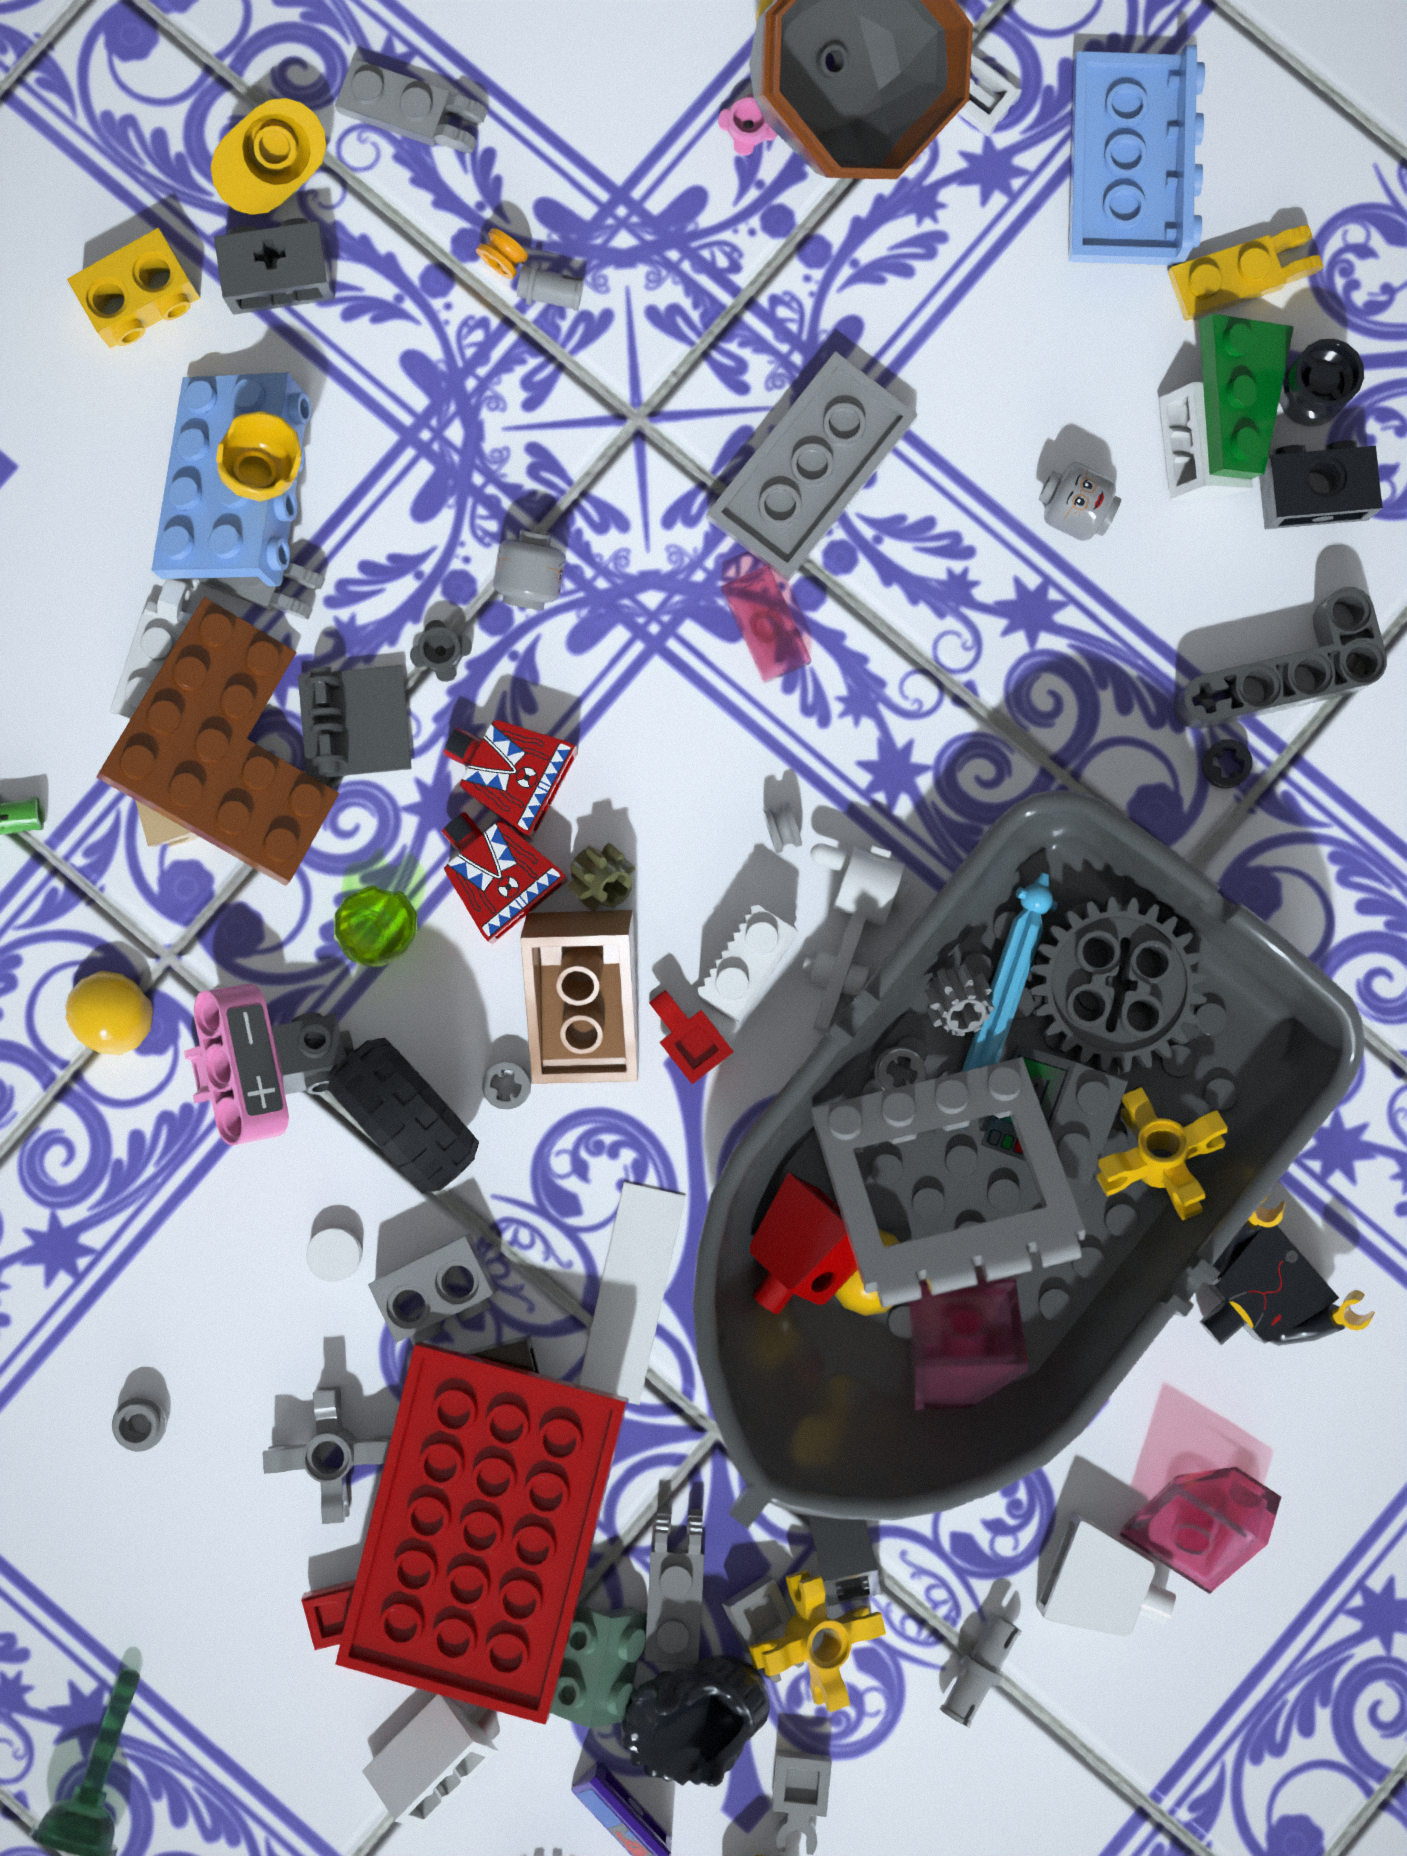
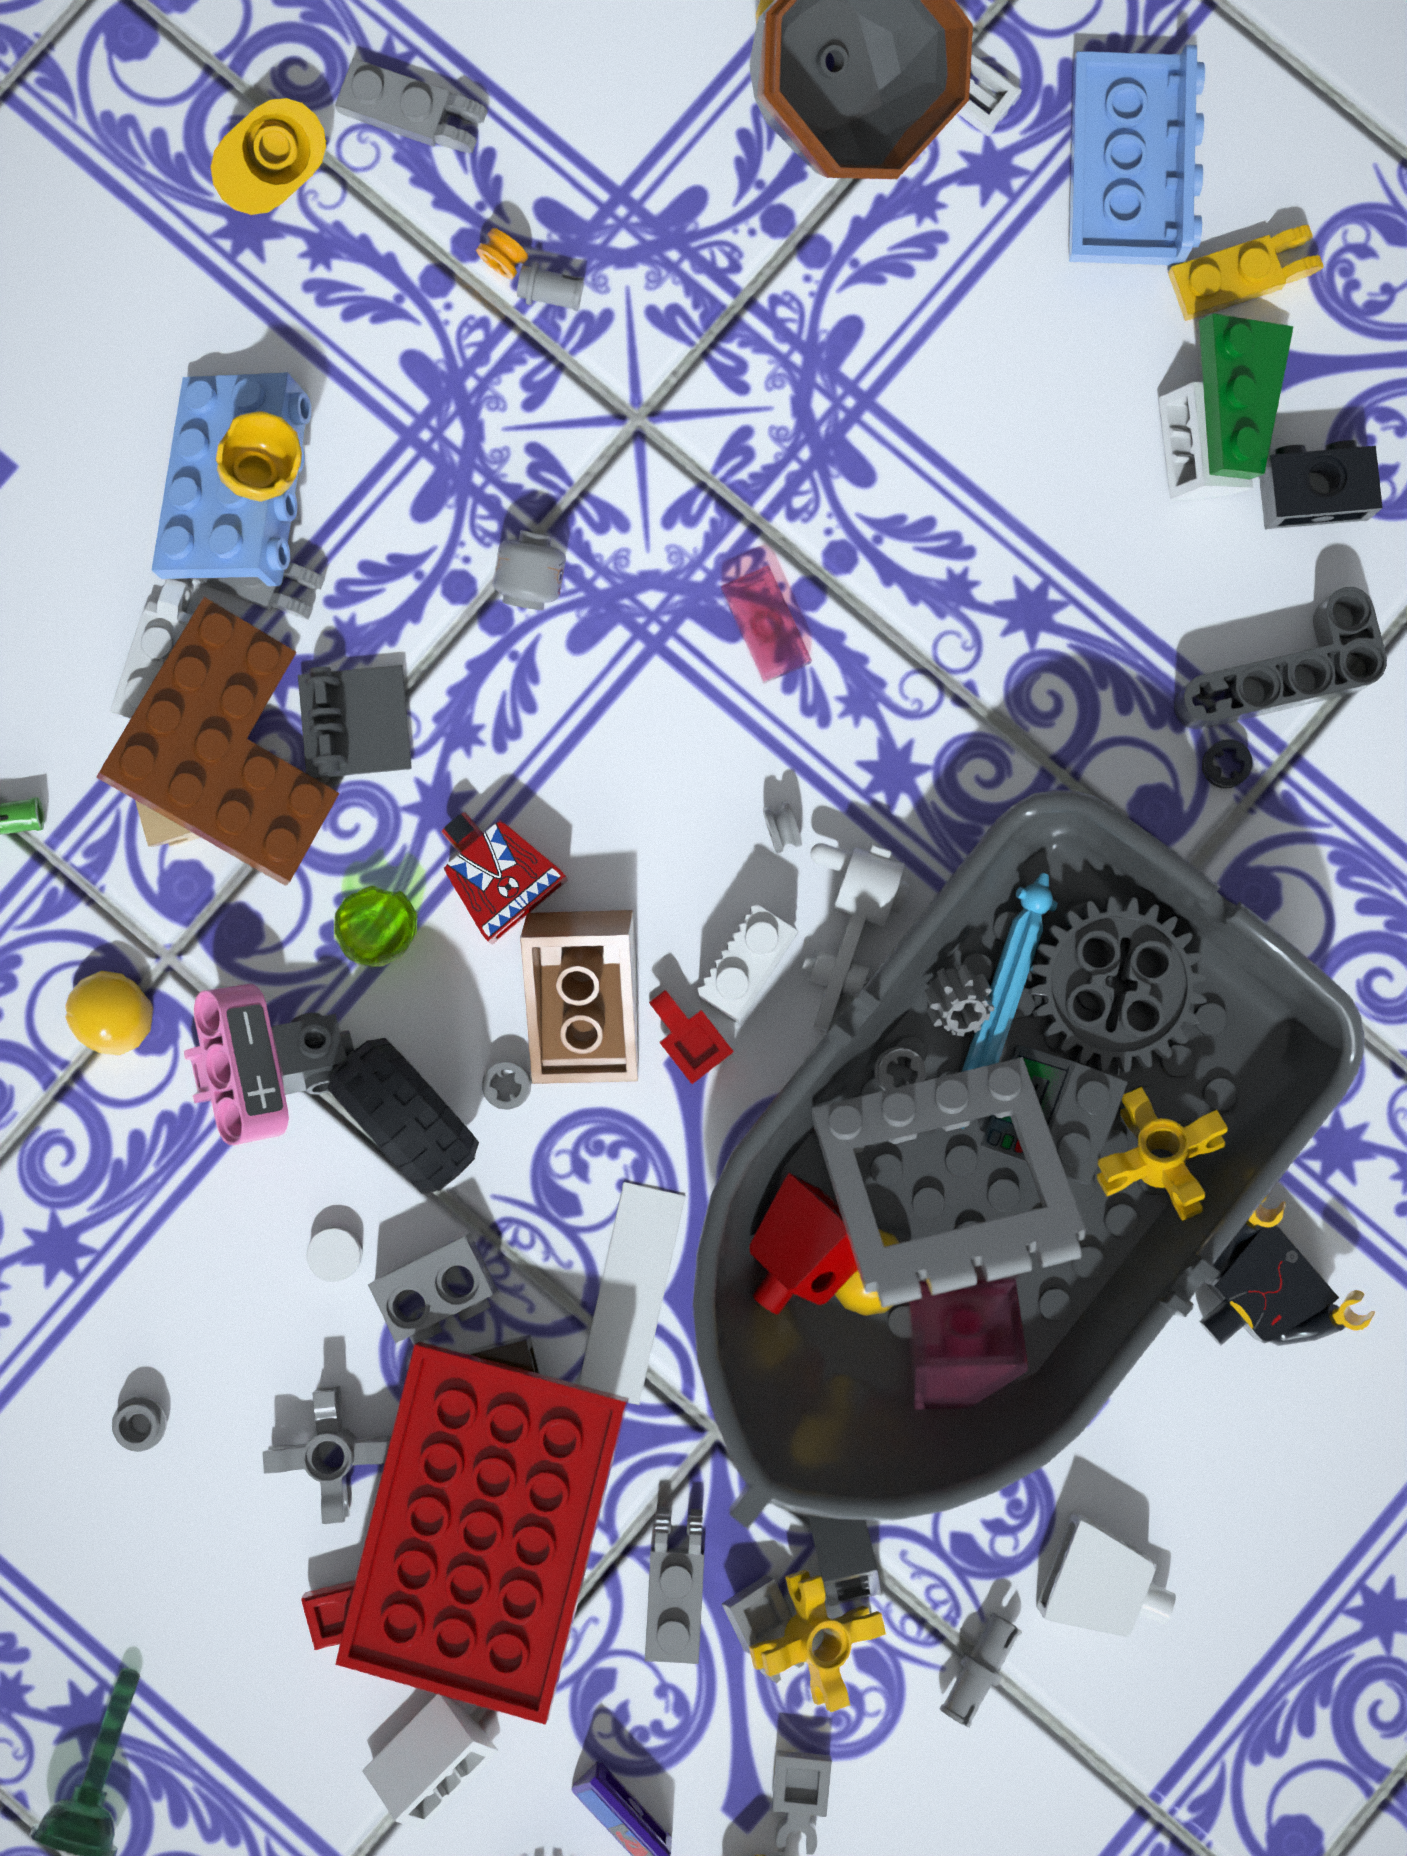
(127, 276): yellow brick -> none
(300, 275): dark grey brick -> none
(435, 636): dark grey plate -> none
(512, 771): torso -> none
(600, 1666): sand green bracket -> none
(601, 877): olive gear -> none
(695, 1720): black hair -> none
(733, 122): bright pink plate -> none
(811, 466): light grey plate -> none
(1080, 501): light grey head -> none
(1206, 1524): clear pink slope -> none
(1321, 382): black wheel -> none

